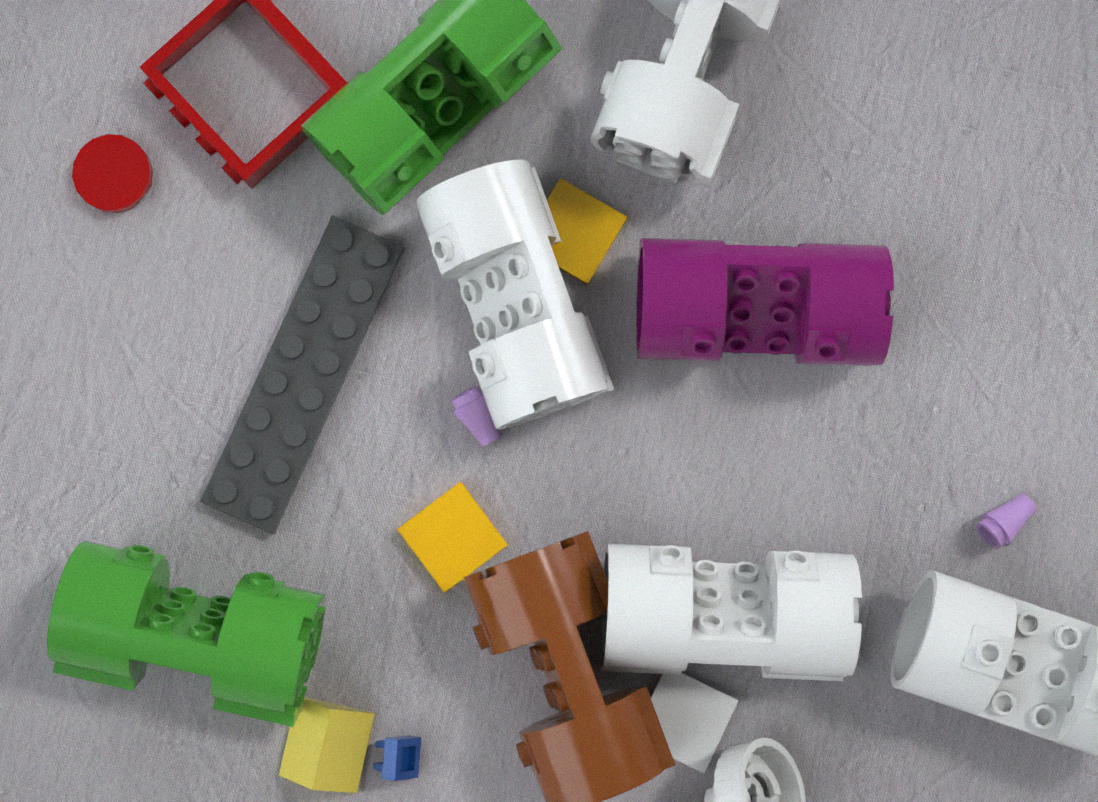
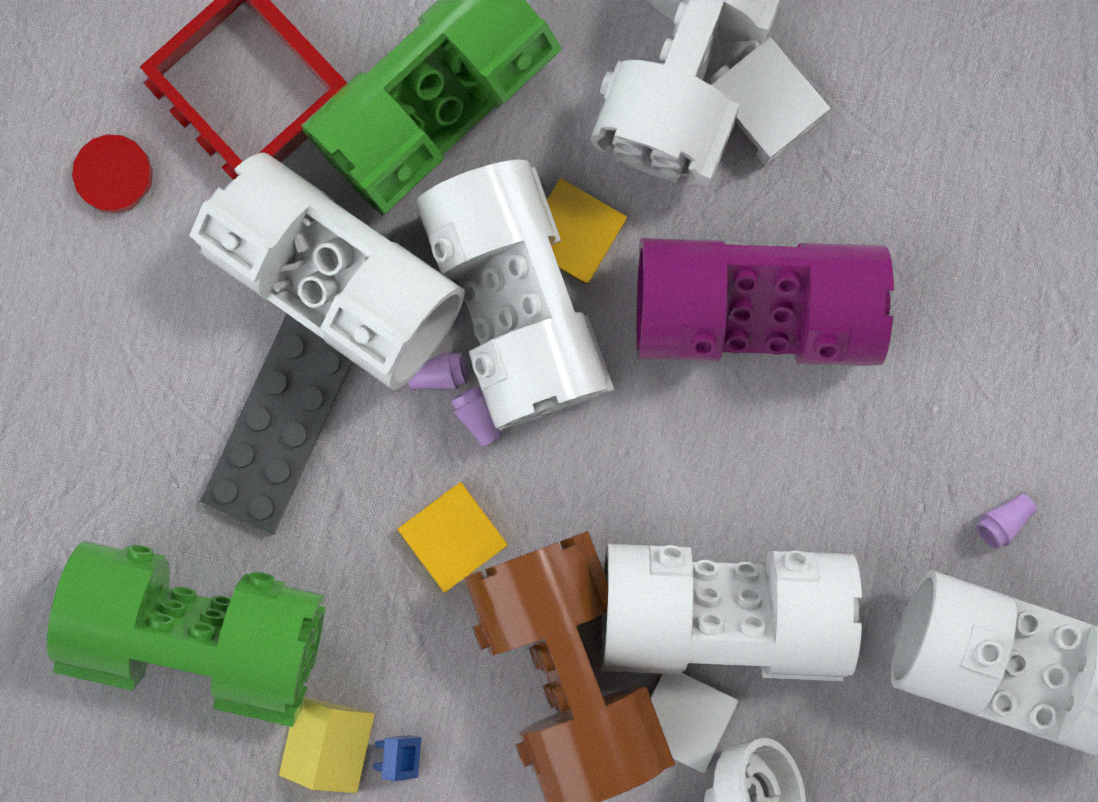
(328, 269): none -> white cylinder
(441, 372): none -> lavender cone
(772, 98): none -> white panel

